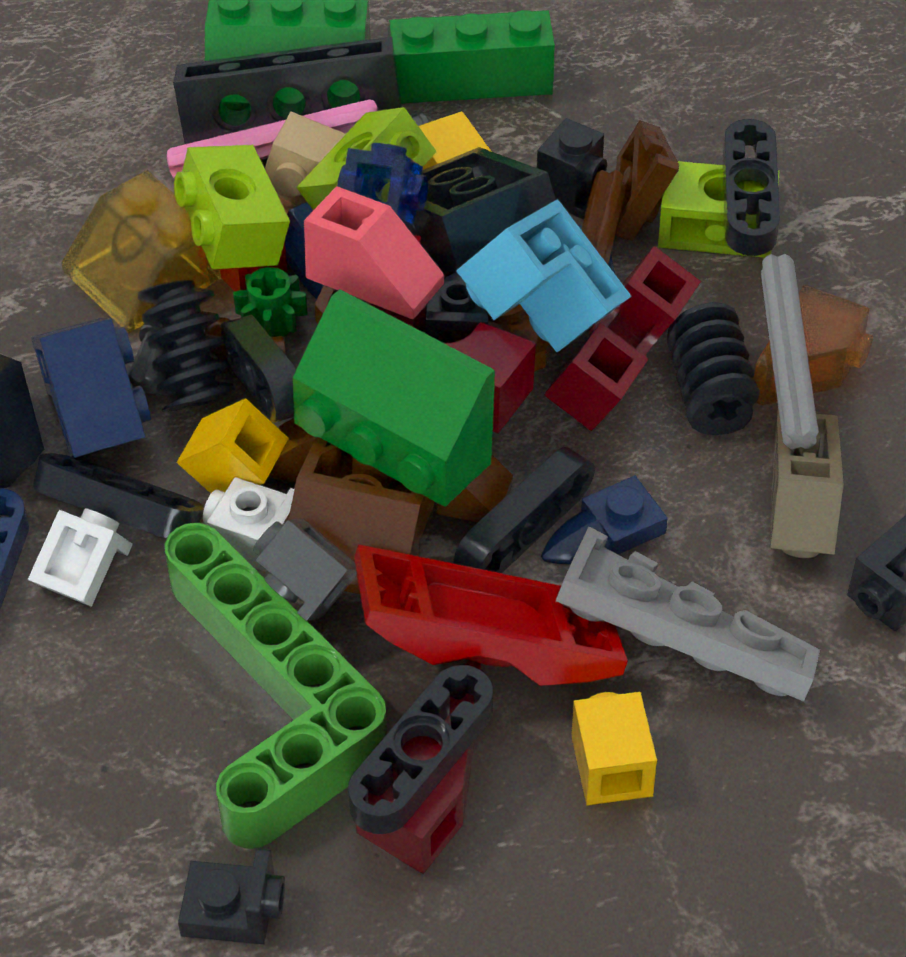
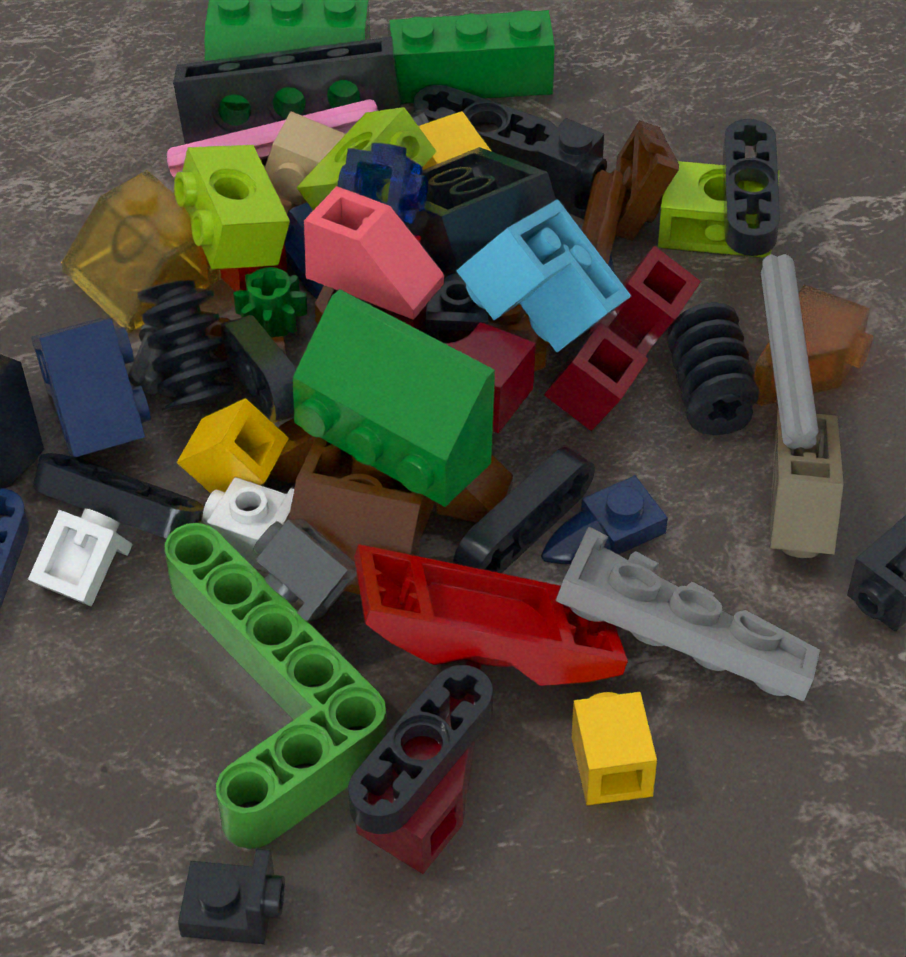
(518, 131): none -> black beam

